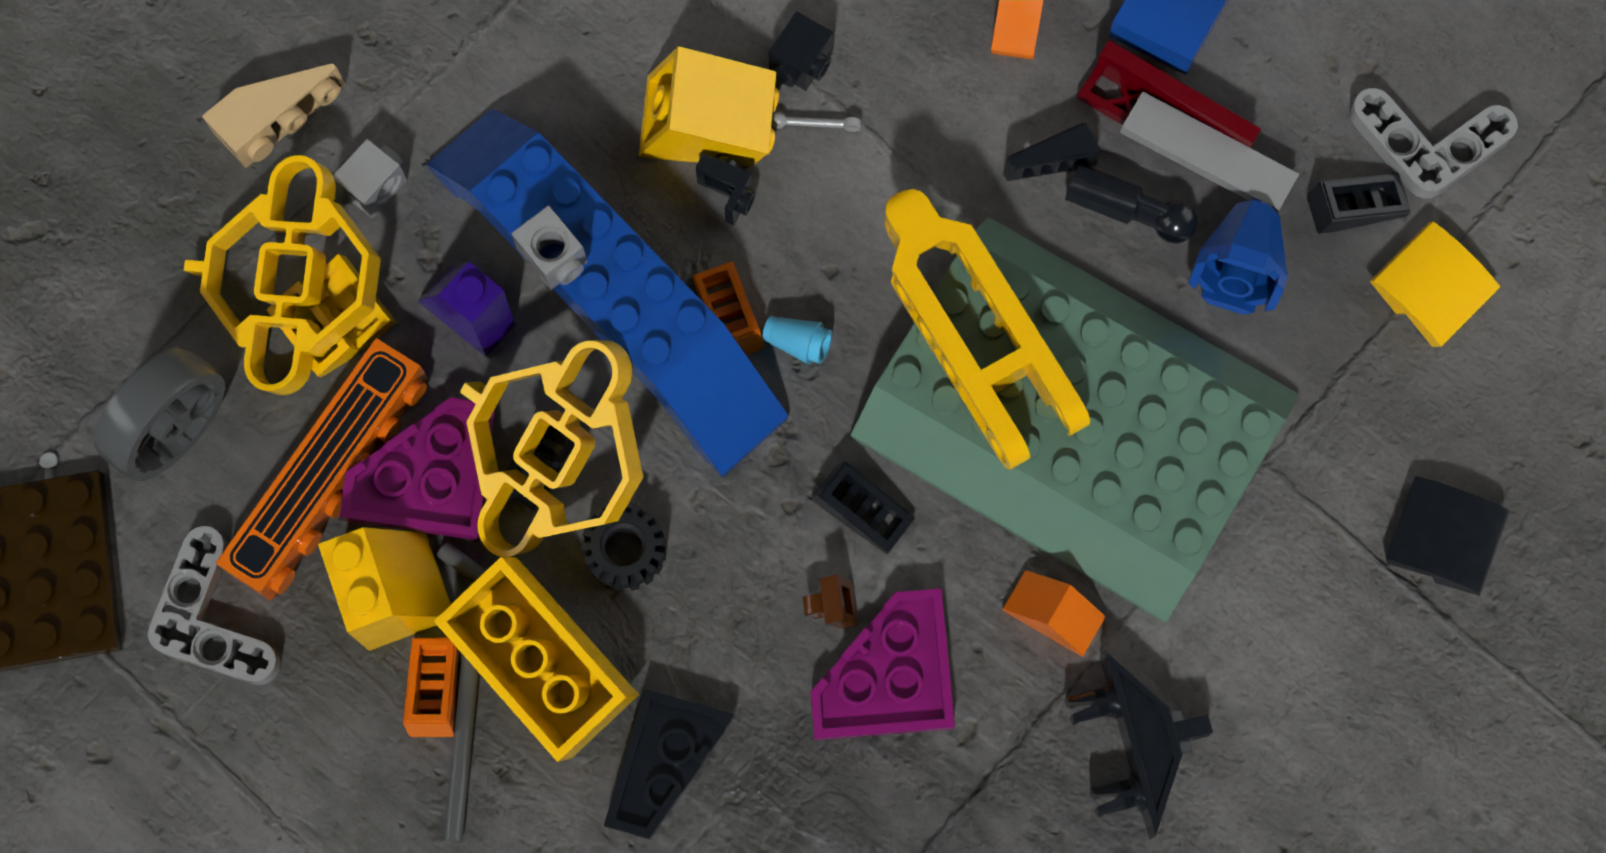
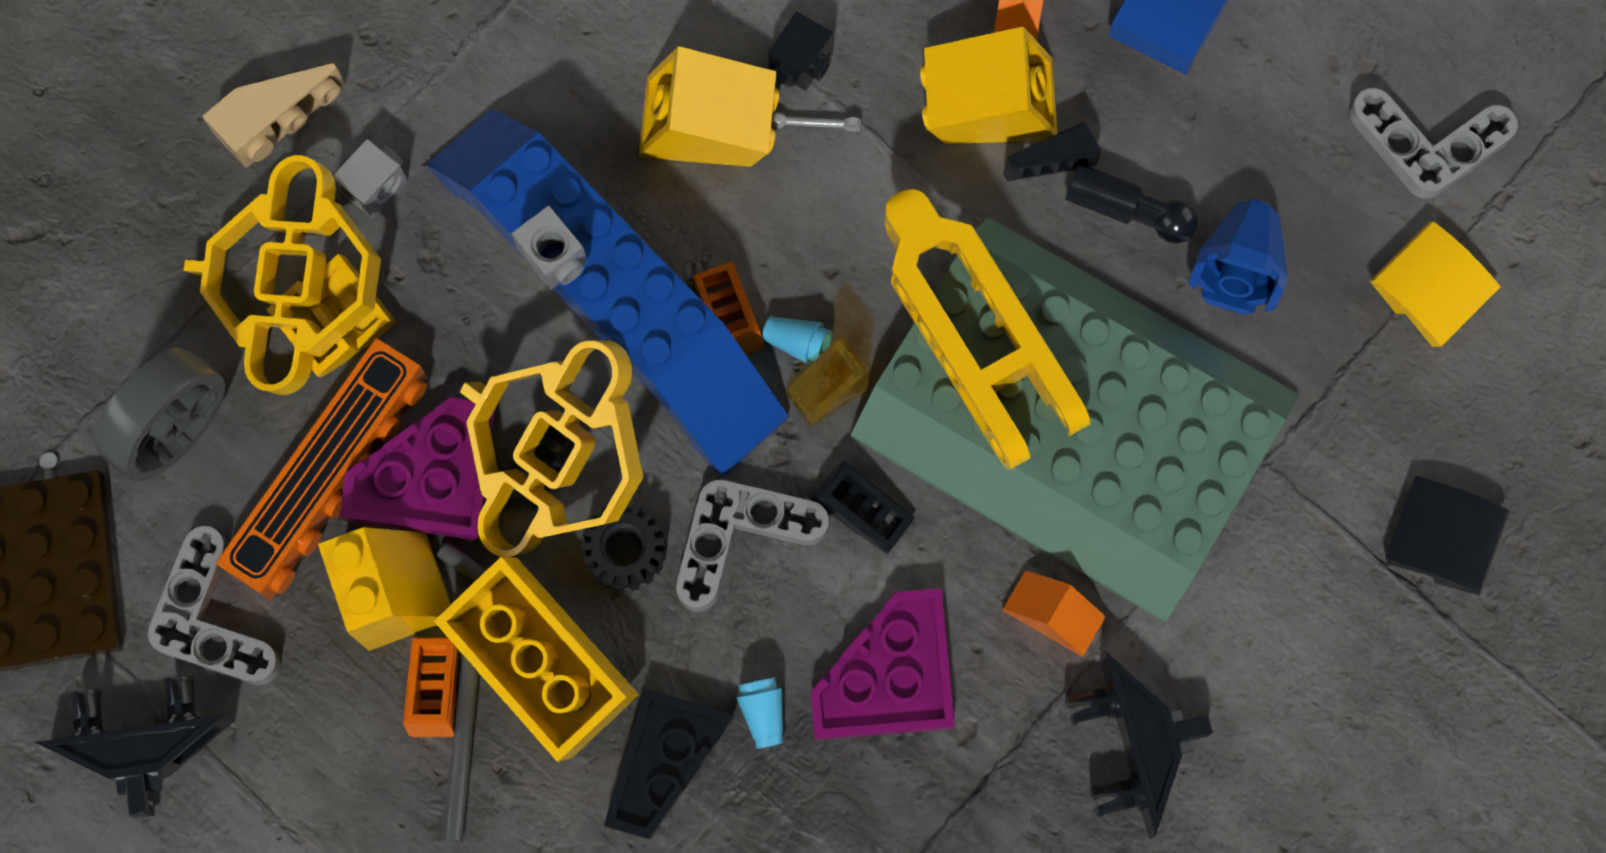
(138, 755): none -> black connector
(470, 306): dark purple slope -> none
(727, 178): black bracket -> none
(740, 518): none -> light grey beam
(762, 710): none -> medium azure cone
(829, 383): none -> clear yellow slope
(834, 602): reddish brown tile -> none
(989, 89): none -> yellow slope
(1138, 76): dark red fence -> none
(1208, 152): light grey tile -> none
(1331, 210): black slope -> none

